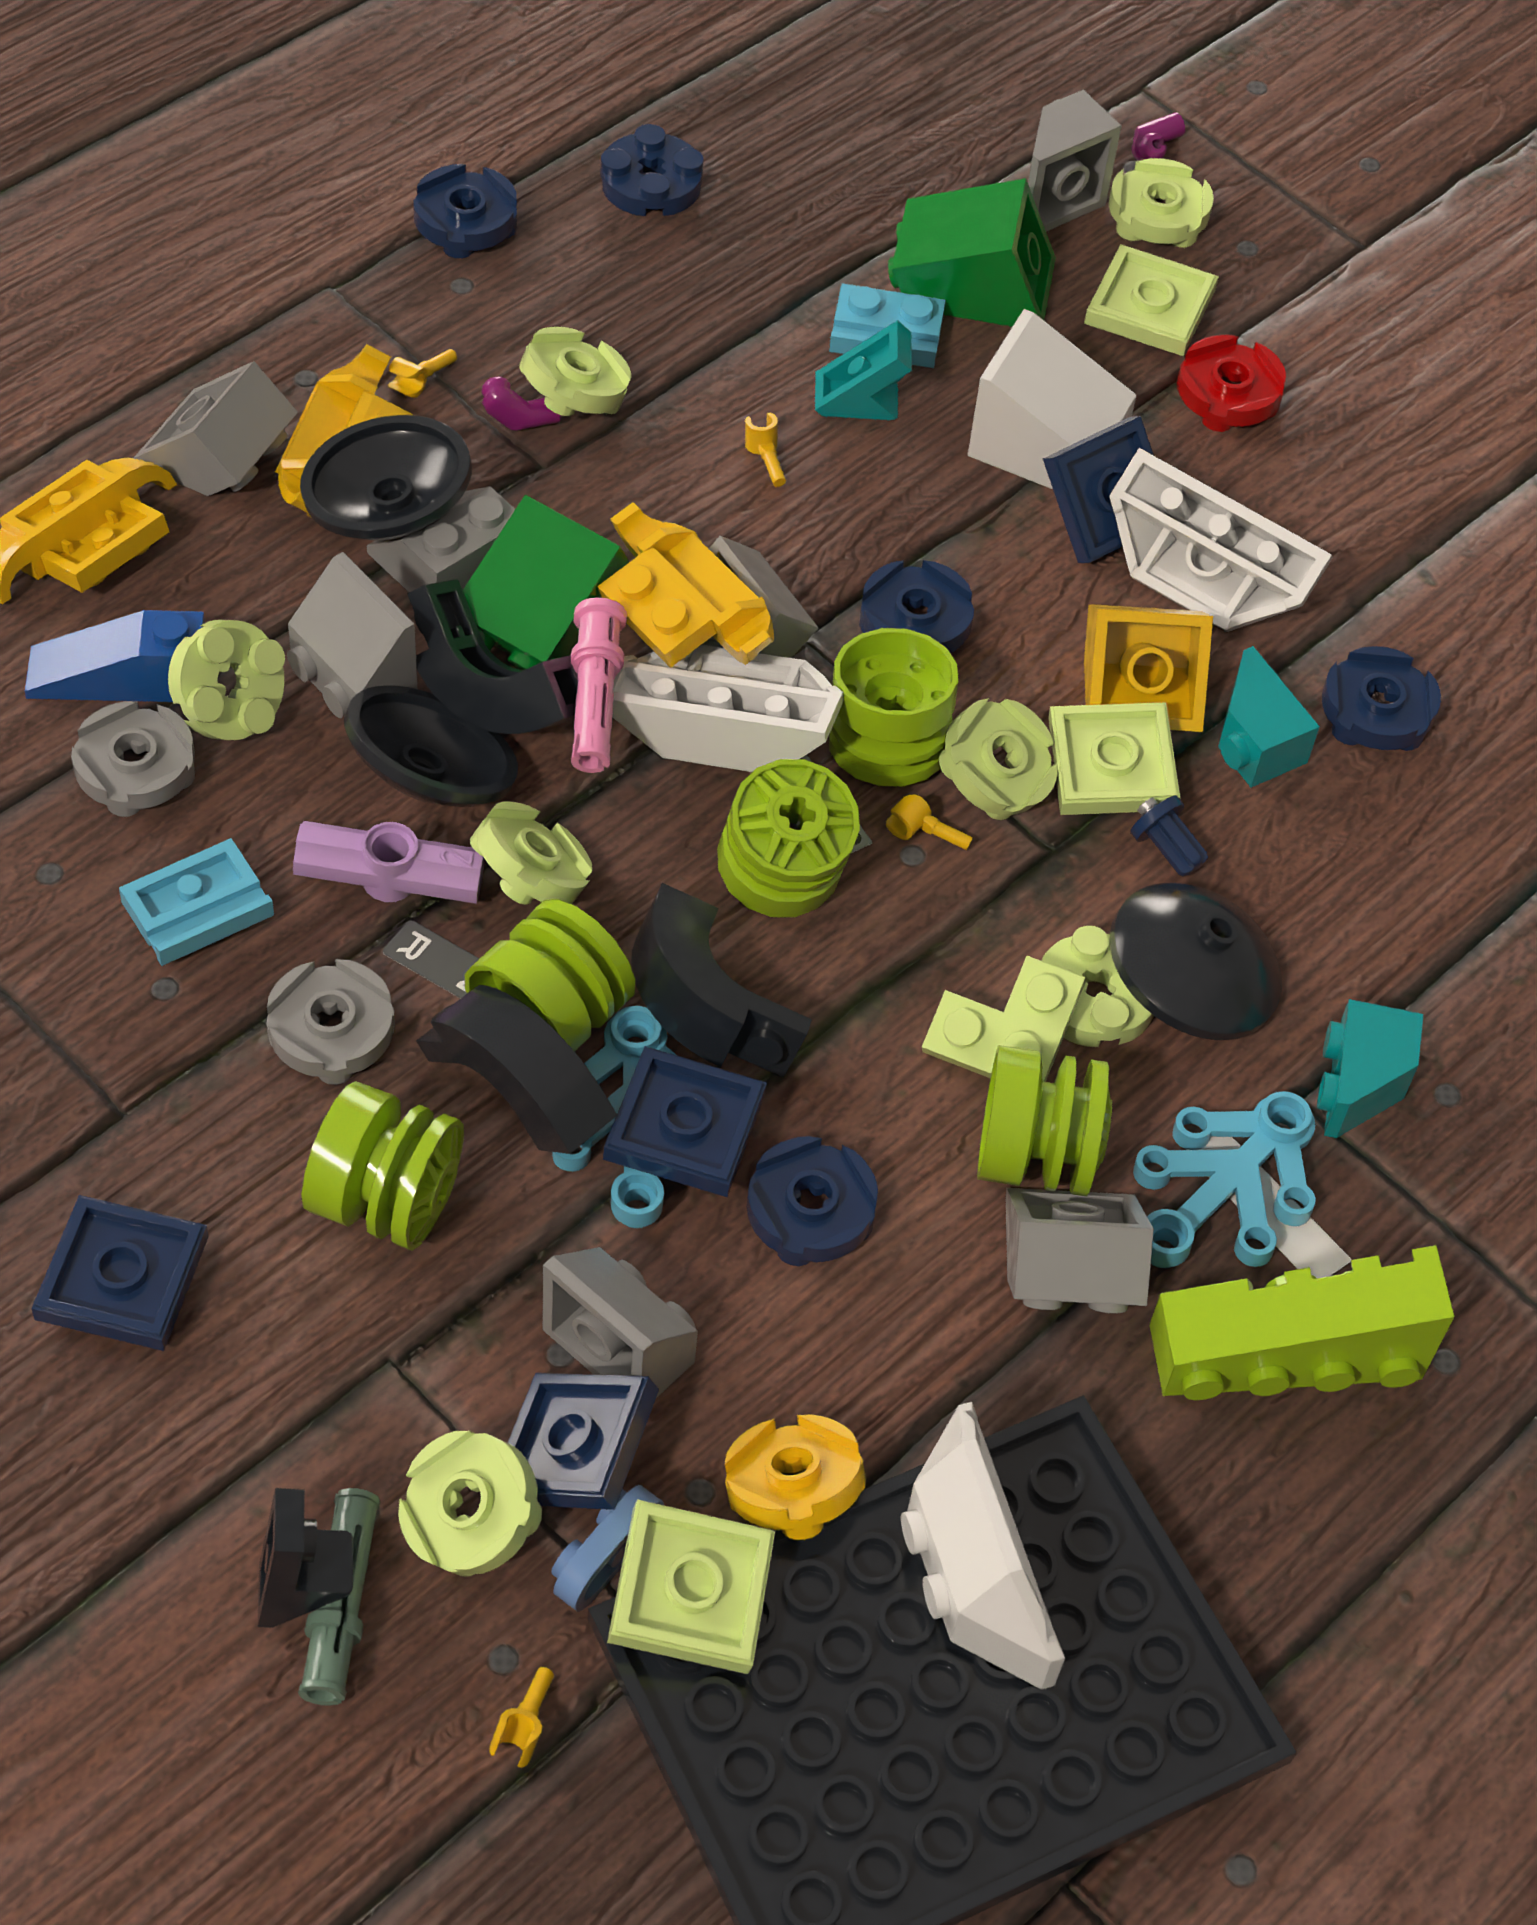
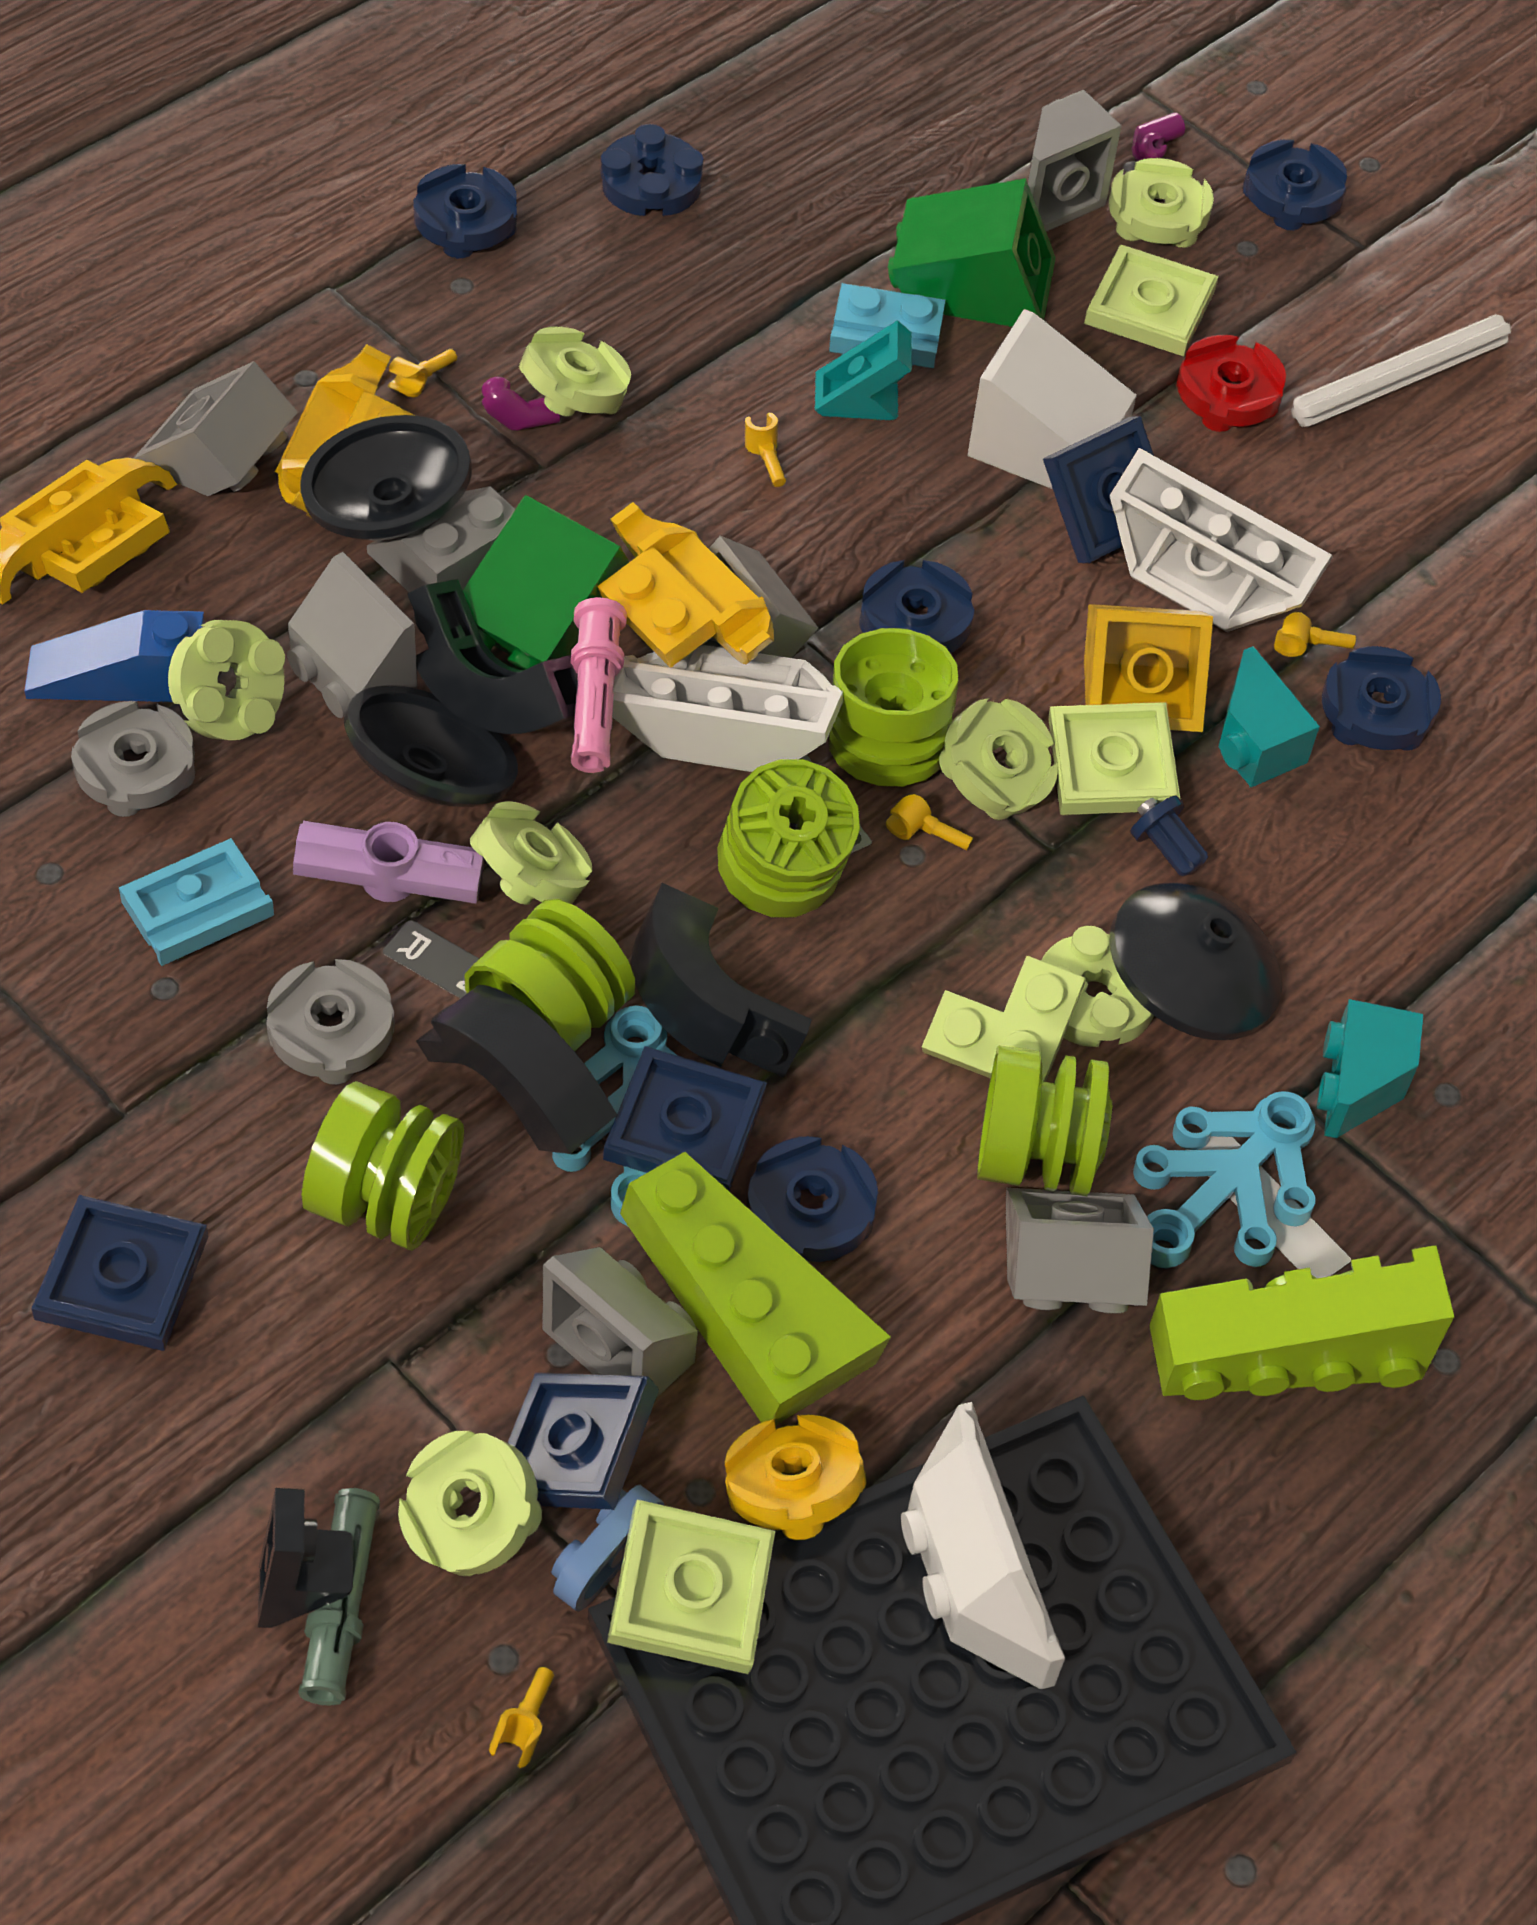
(749, 1293): none -> lime wedge
(1275, 179): none -> dark blue plate
(1297, 632): none -> yellow hand
(1400, 370): none -> white axle

